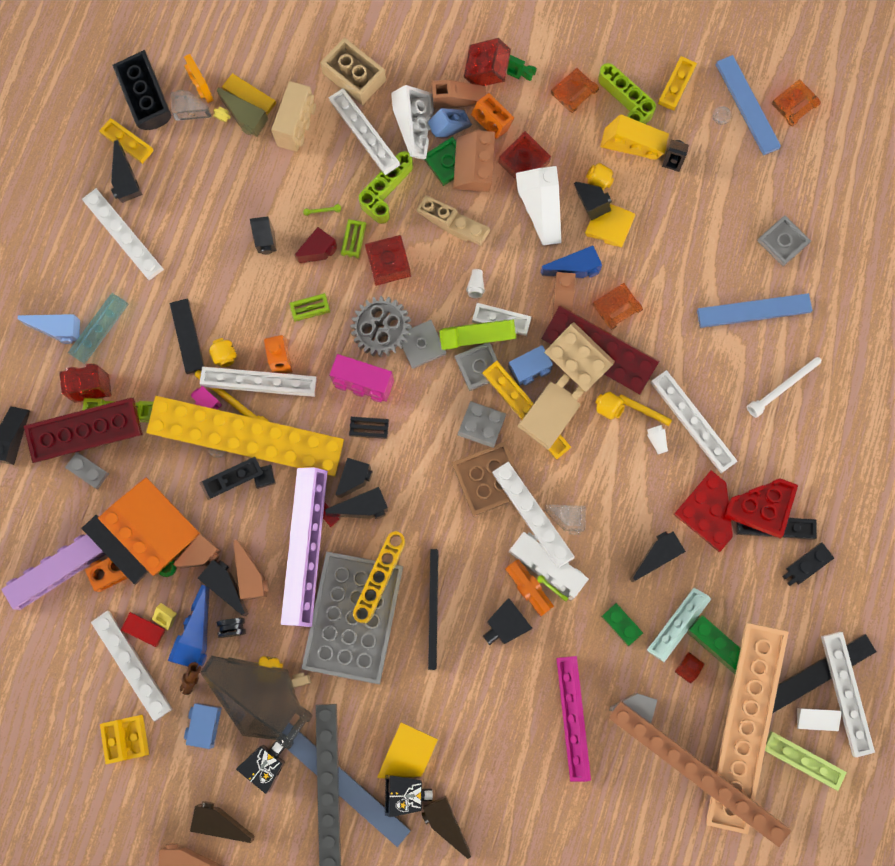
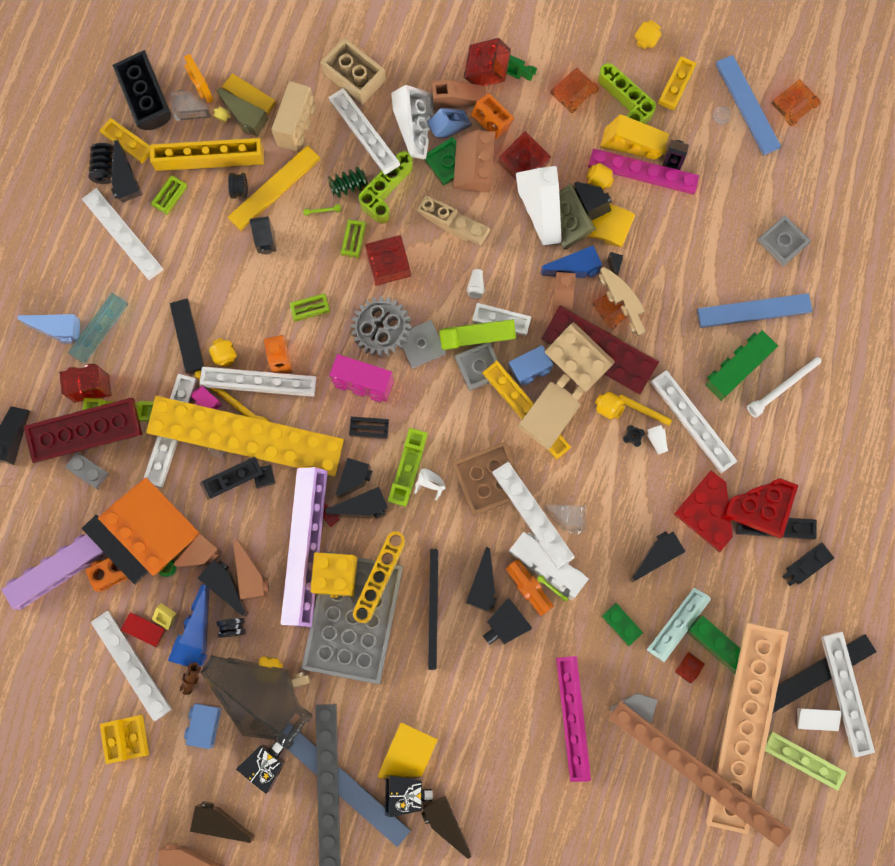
(100, 163): none -> black piece
(165, 447): none -> white plate
(166, 209): none -> lime tile
(207, 154): none -> yellow brick
(237, 185): none -> black wheel
(274, 188): none -> yellow tile
(316, 247): dark red slope -> none
(334, 574): none -> yellow brick
(347, 182): none -> dark green piece
(408, 467): none -> lime slope
(424, 479): none -> white piece
(481, 424): light grey plate -> none
(483, 589): none -> black slope
(574, 217): none -> olive wing
(615, 262): none -> black slope
(619, 293): none -> tan slope
(636, 431): none -> black plate
(646, 171): none -> dark pink plate
(648, 34): none -> yellow head
(741, 365): none -> green brick

